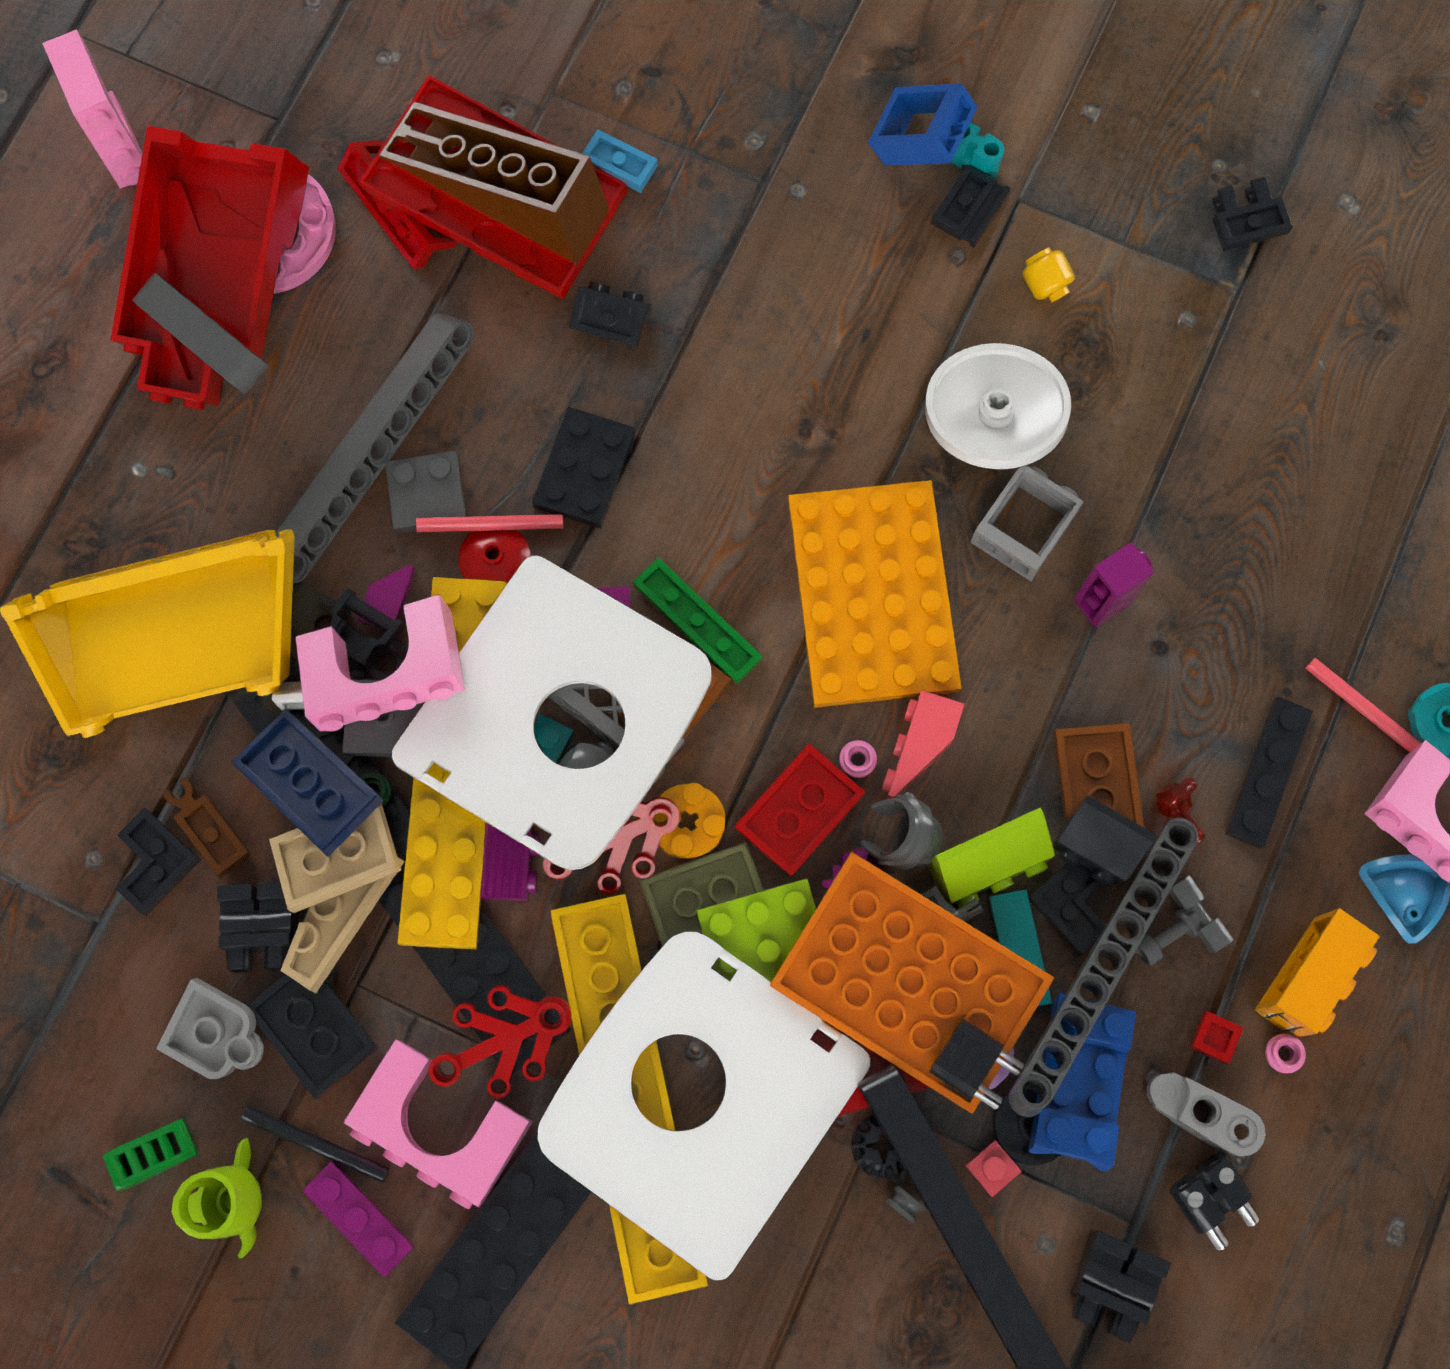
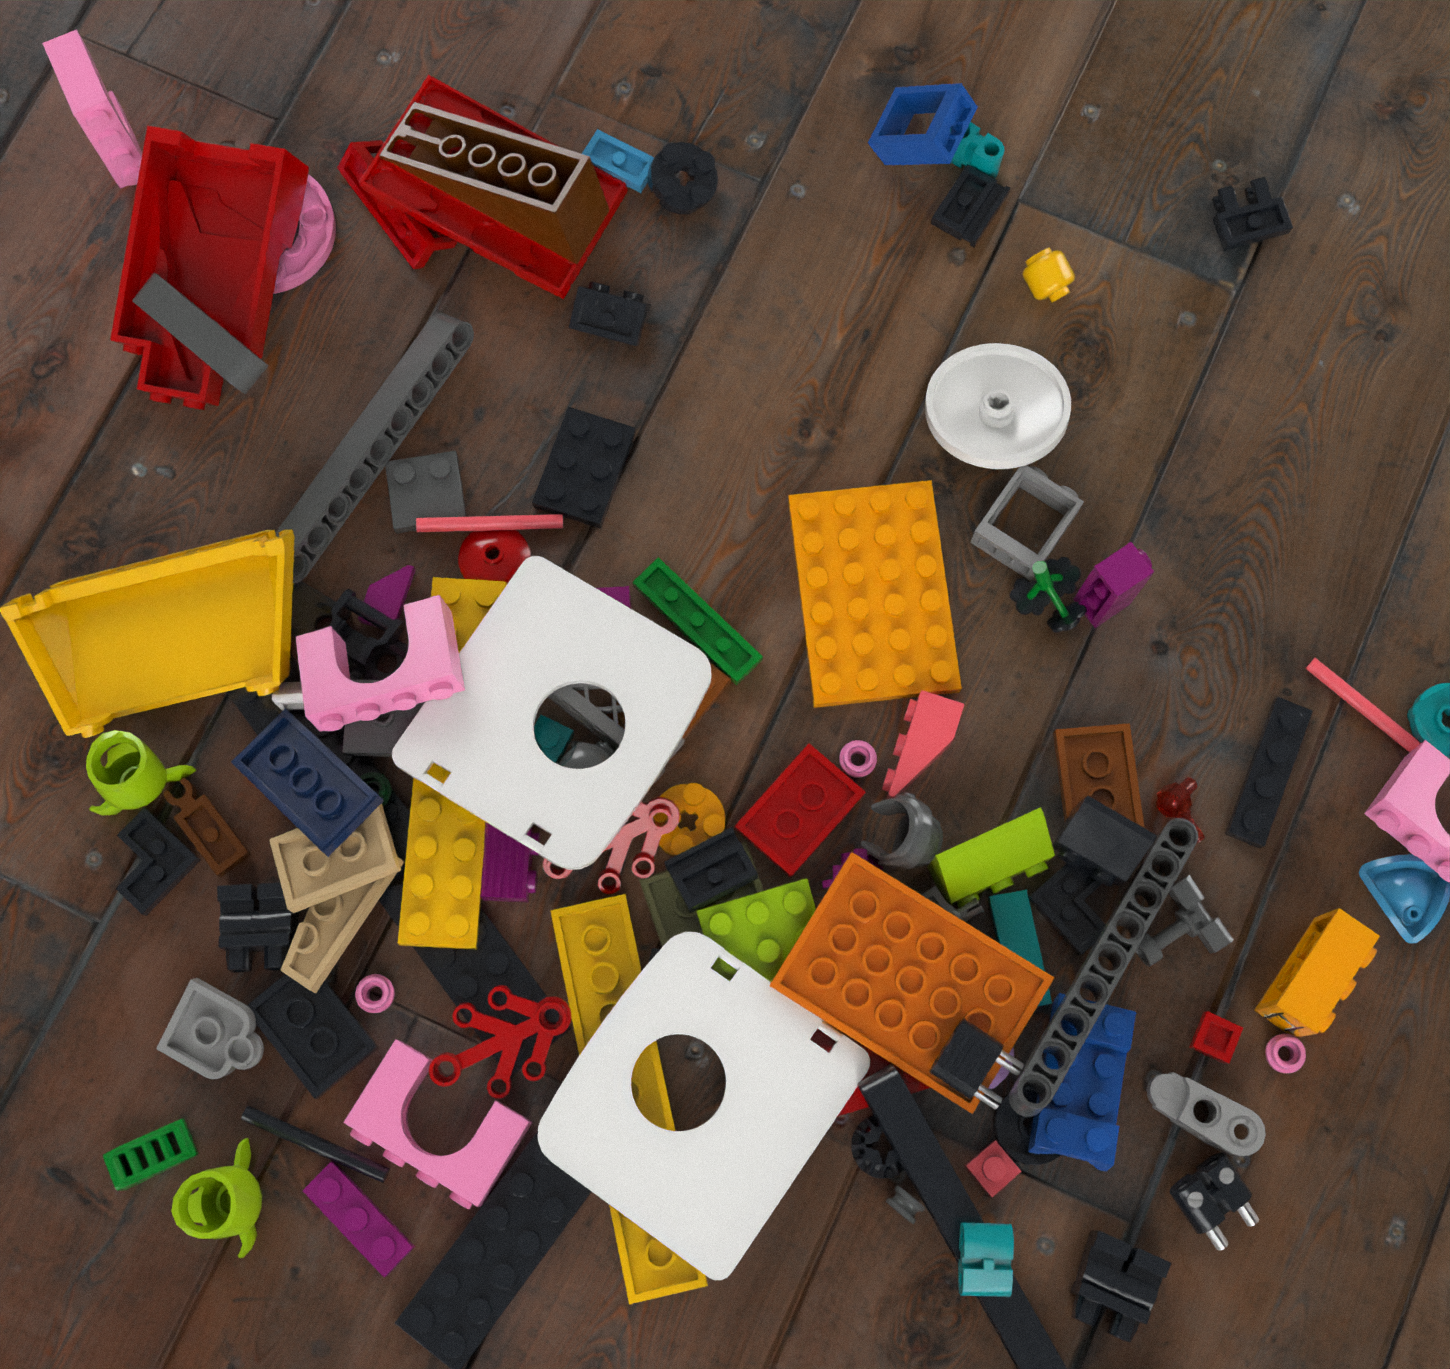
(131, 775): none -> lime piece
(363, 990): none -> bright pink plate
(698, 166): none -> black plate
(711, 870): none -> black plate
(985, 1259): none -> teal piece
(1056, 579): none -> black plant

